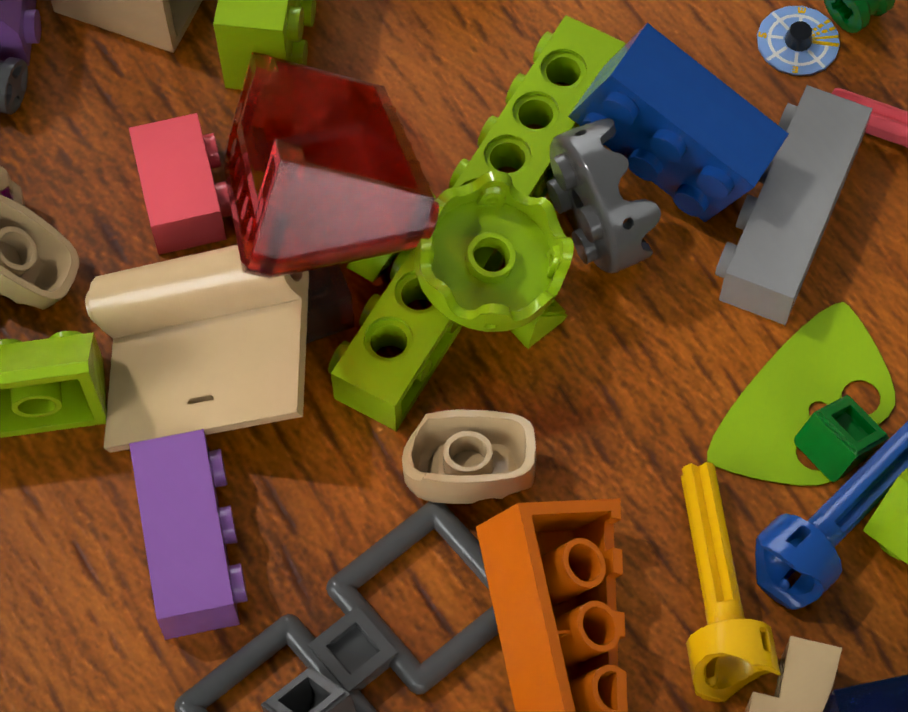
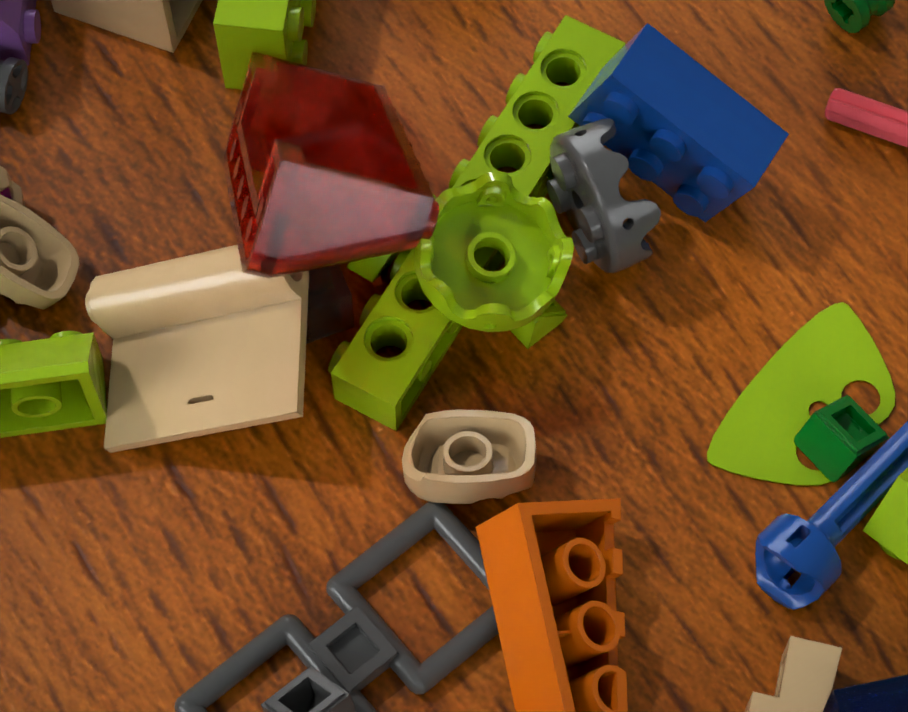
(178, 183): coral brick -> none
(187, 534): medium lavender brick -> none
(729, 648): yellow piece -> none
(793, 205): light grey brick -> none
(798, 40): light blue piece -> none

